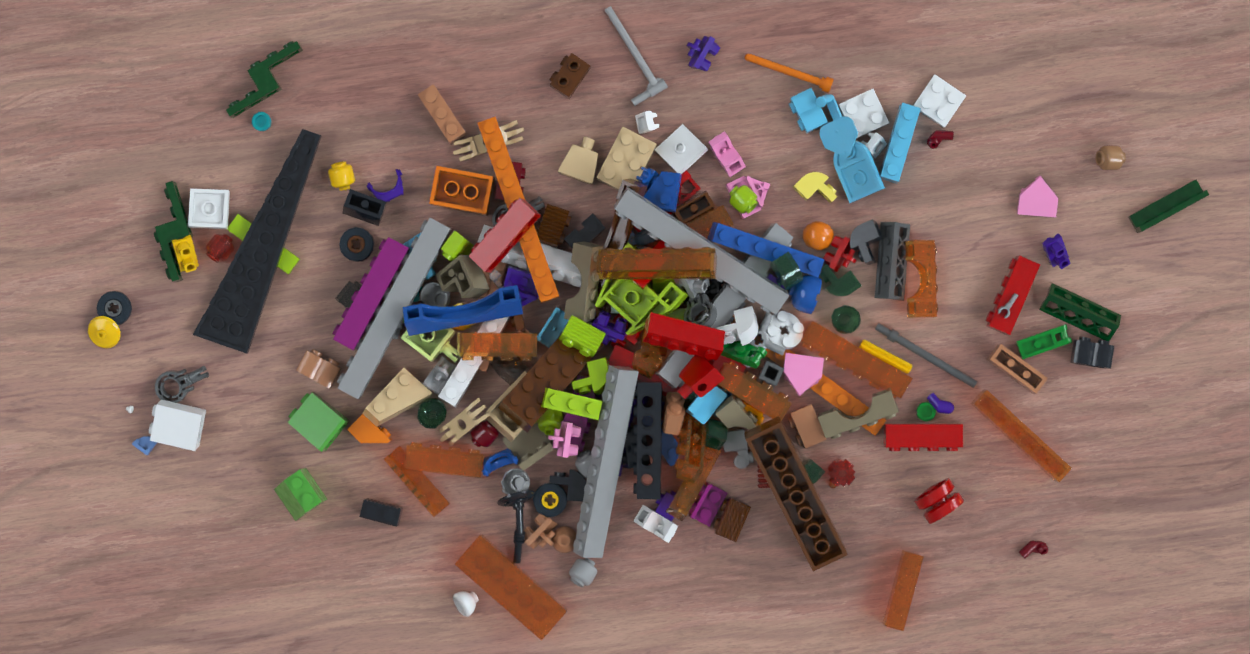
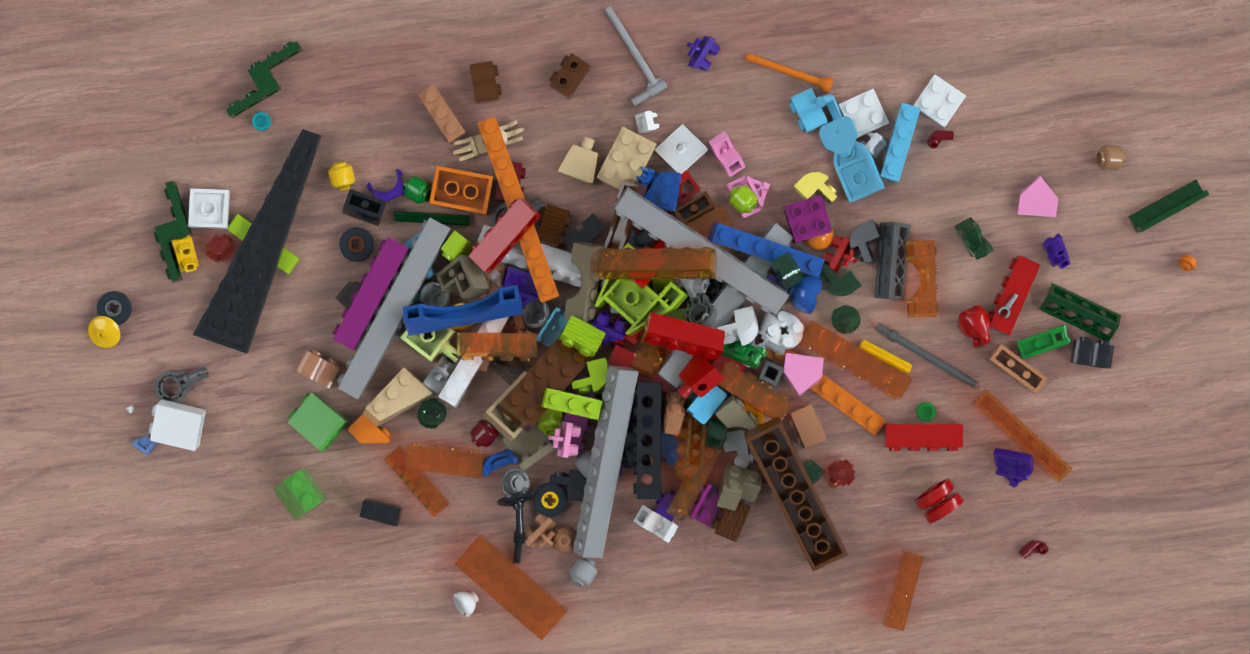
(417, 189): none -> green head
(419, 217): none -> dark green axle
(468, 418): tan piece -> none
(484, 82): none -> reddish brown brick
(536, 313): none -> light grey hair
(737, 484): none -> dark tan brick
(807, 219): none -> magenta bracket
(835, 422): dark tan arch -> none
(939, 405): dark purple arm -> none
(973, 239): none -> clear green brick
(975, 324): none -> red piece
(1013, 465): none -> dark purple slope
(1187, 263): none -> orange plate

